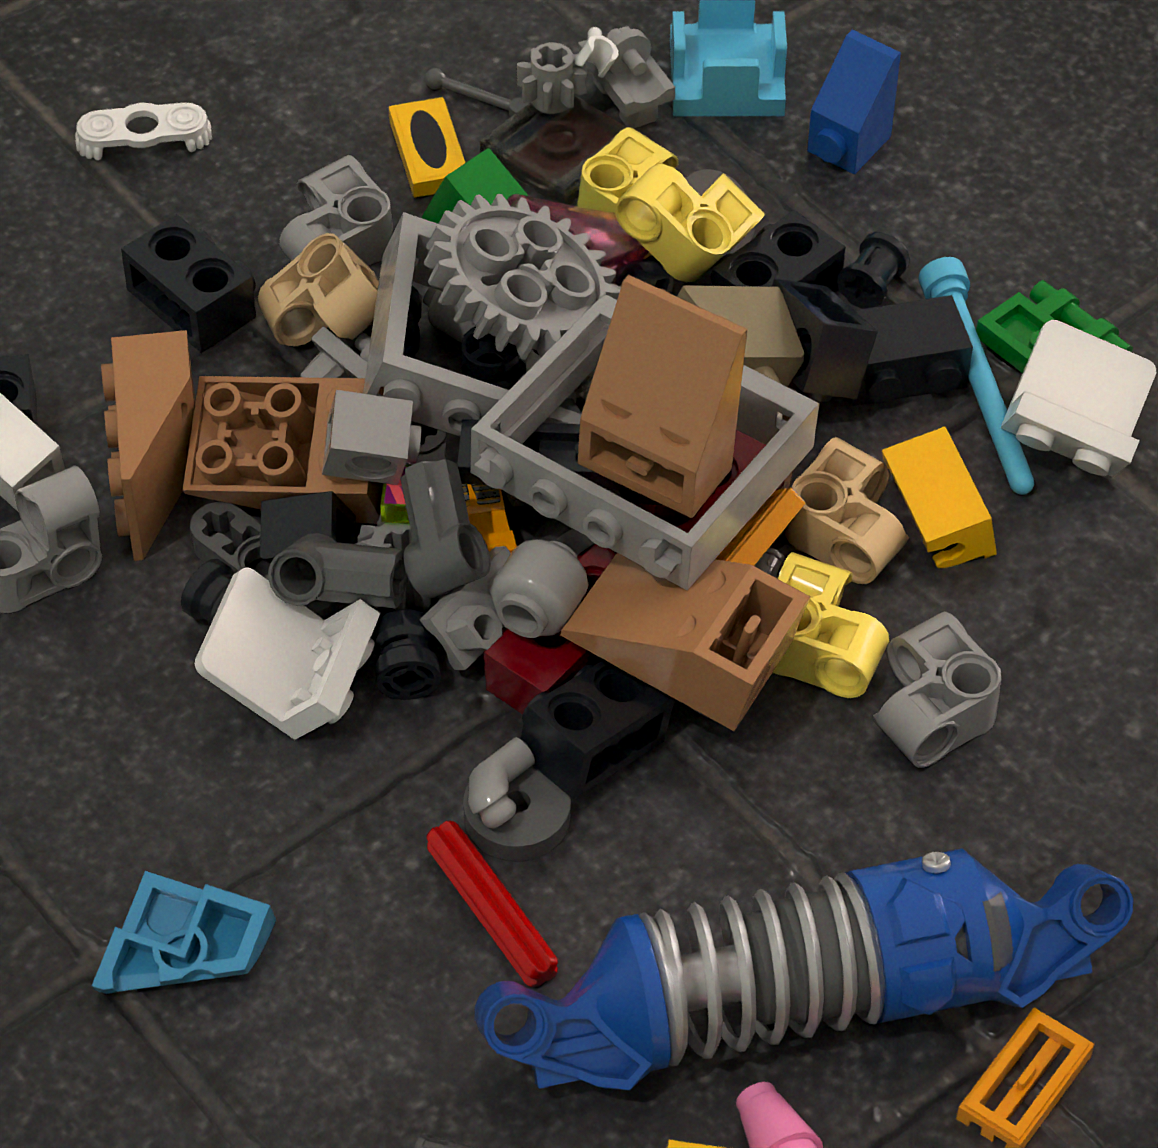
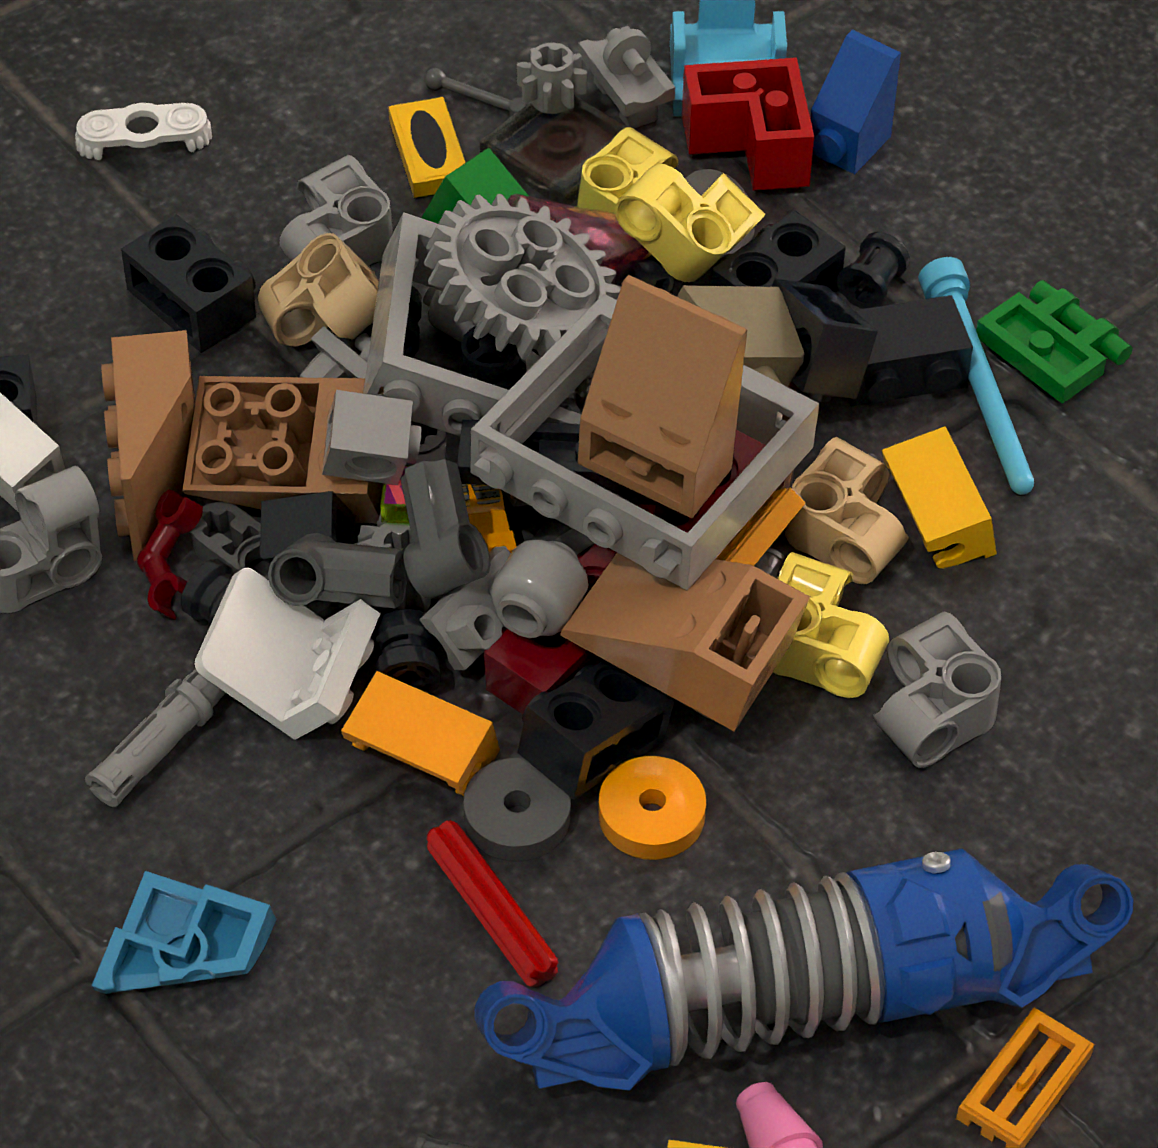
(175, 517): none -> dark red arm
(185, 705): none -> light grey pin
(421, 731): none -> light orange hinge
(491, 782): light grey arm -> none
(598, 51): white hand -> none
(646, 832): none -> light orange piece
(751, 110): none -> red brick
(1080, 399): white bracket -> none

